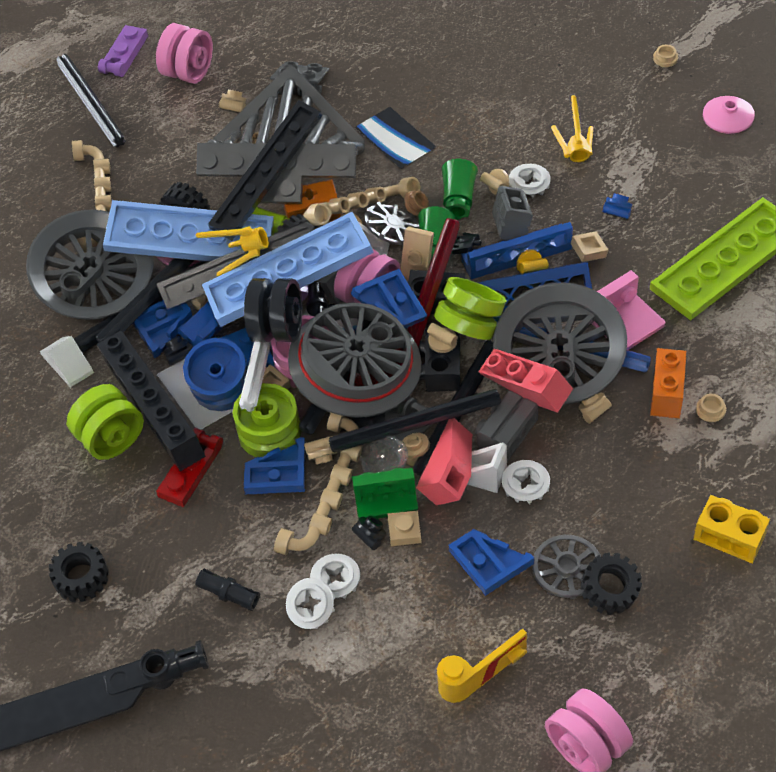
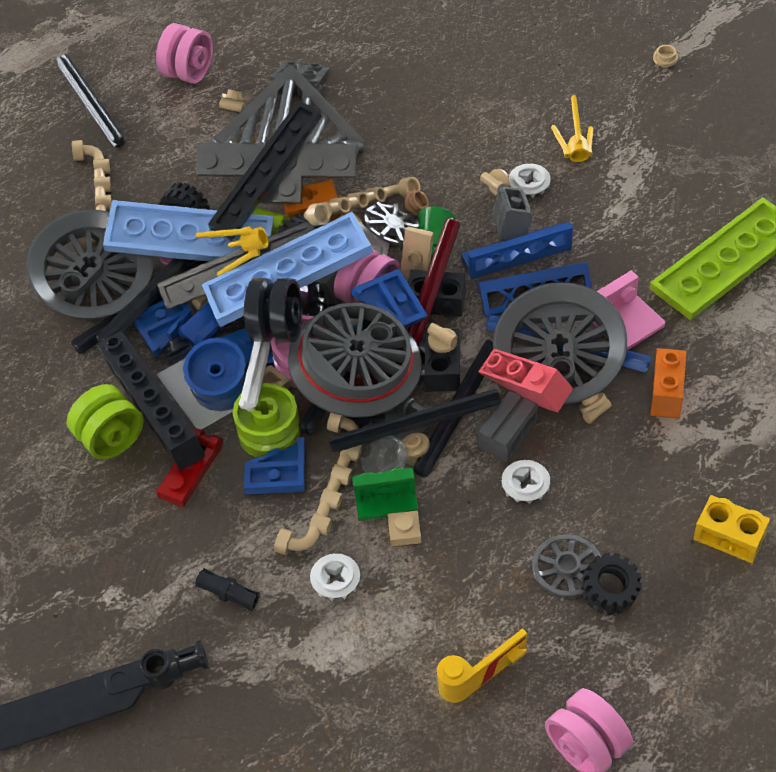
(67, 360): white slope -> none
(74, 557): black tyre -> none
(123, 51): medium lavender plate -> none
(299, 596): white gear -> none
(319, 451): tan plate -> none
(370, 531): black plate -> none
(395, 137): sticker -> none
(448, 465): coral slope -> none
(458, 186): green plant -> none
(466, 243): black piece -> none
(470, 308): lime wheel -> none
(488, 467): white slope -> none
(488, 560): blue wing -> none
(531, 261): yellow plate -> none
(589, 246): tan plate -> none
(618, 206): blue plate -> none
(711, 408): tan plate -> none
(728, 114): bright pink dish -> none

